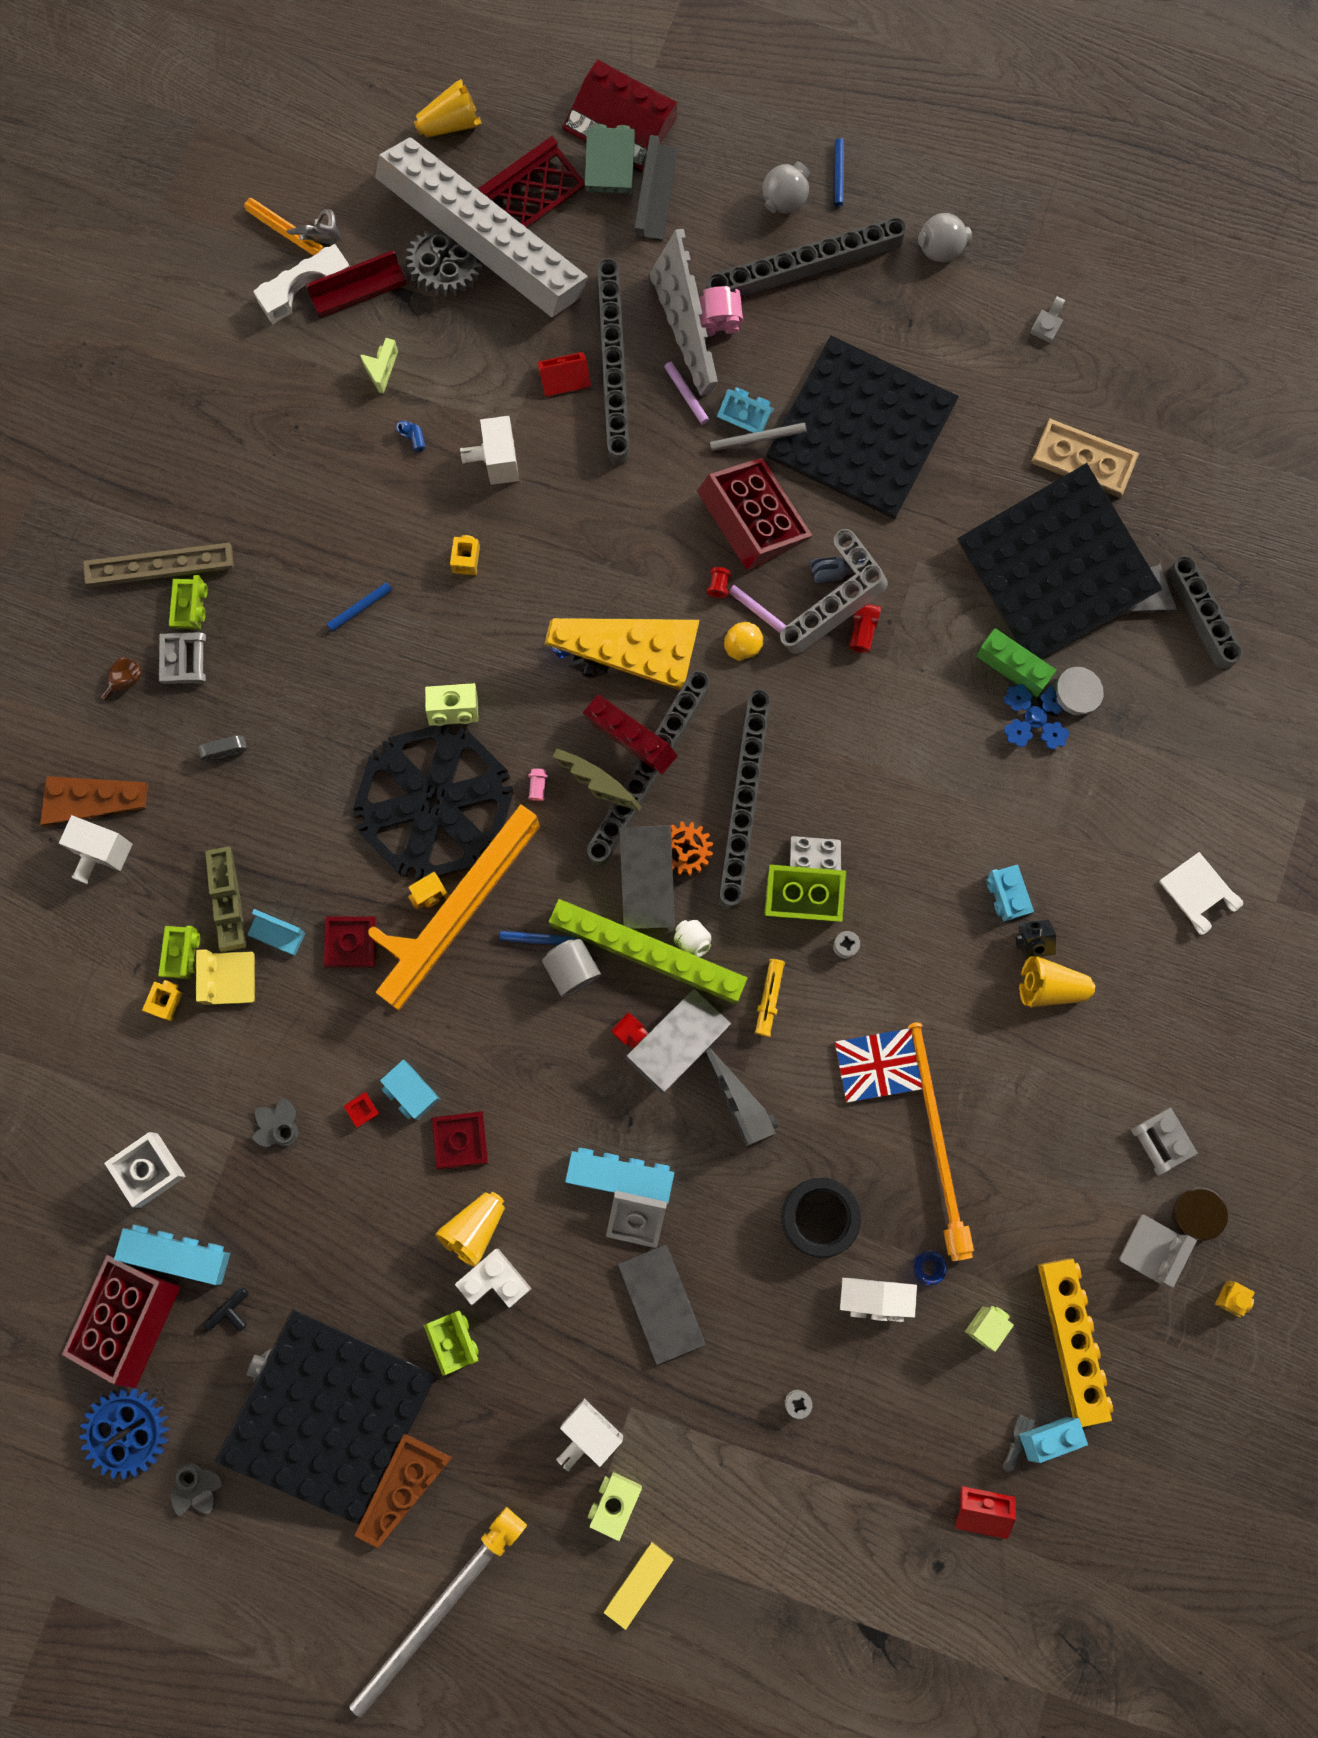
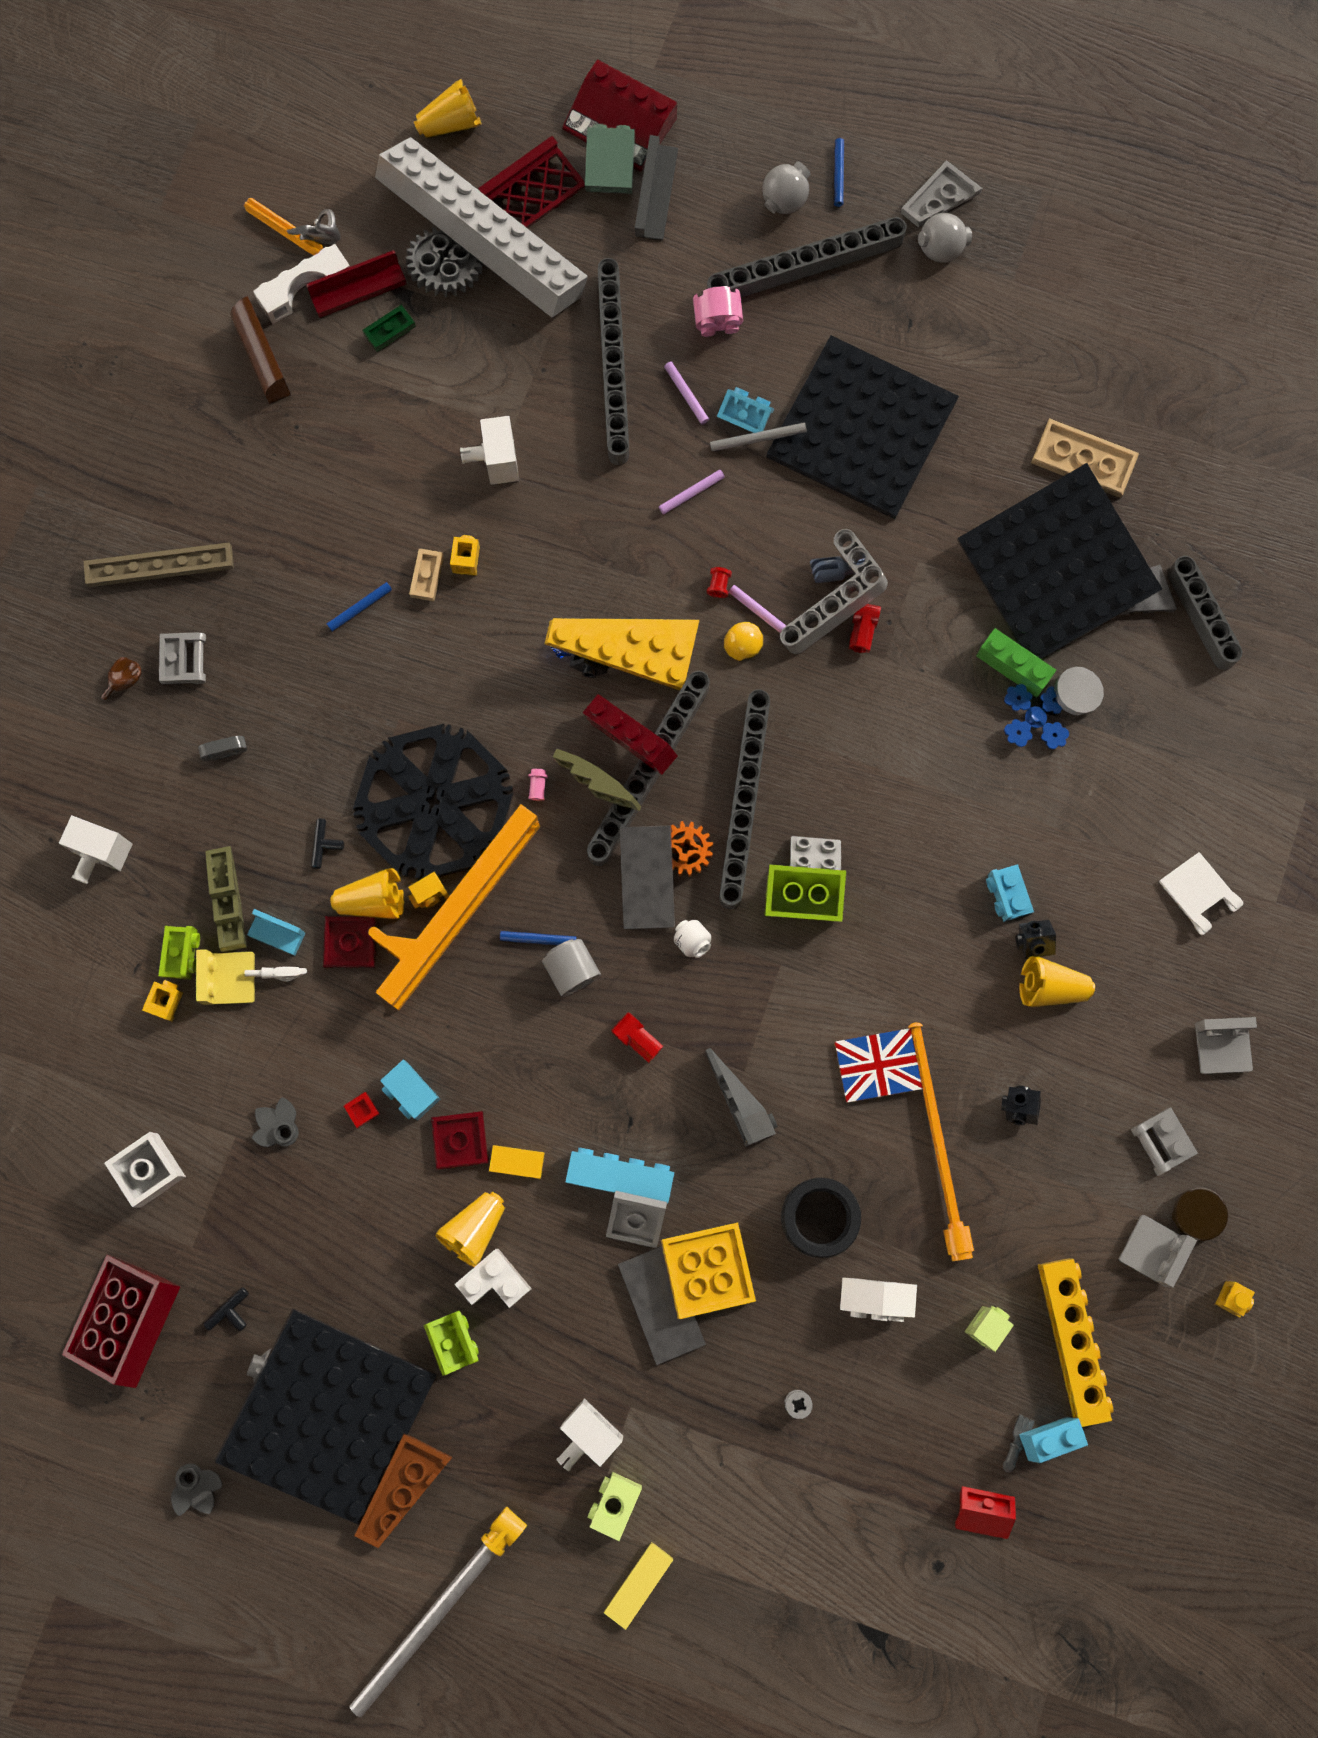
(89, 798): dark orange wing -> none
(136, 1453): blue gear -> none
(171, 1255): medium azure brick -> none
(187, 603): lime bracket -> none
(259, 351): none -> reddish brown brick
(281, 973): none -> white hand
(321, 843): none -> black piece
(371, 896): none -> yellow cone
(381, 368): yellowish green slope -> none
(389, 328): none -> dark green plate
(413, 433): blue arm -> none
(426, 574): none -> tan plate
(451, 704): yellowish green brick -> none
(516, 1162): none -> yellow tile
(564, 374): red panel -> none
(647, 951): lime brick -> none
(677, 1041): tile -> none
(682, 306): light grey wing -> none
(691, 492): none -> lavender bar
(708, 1270): none -> yellow plate
(753, 512): dark red slope -> none
(764, 1027): yellow pin -> none
(846, 949): light grey wheel -> none
(940, 193): none -> light grey wing
(940, 1267): clear blue piece -> none
(1022, 1105): none -> black brick
(1048, 322): light grey plate -> none
(1224, 1045): none -> light grey bracket

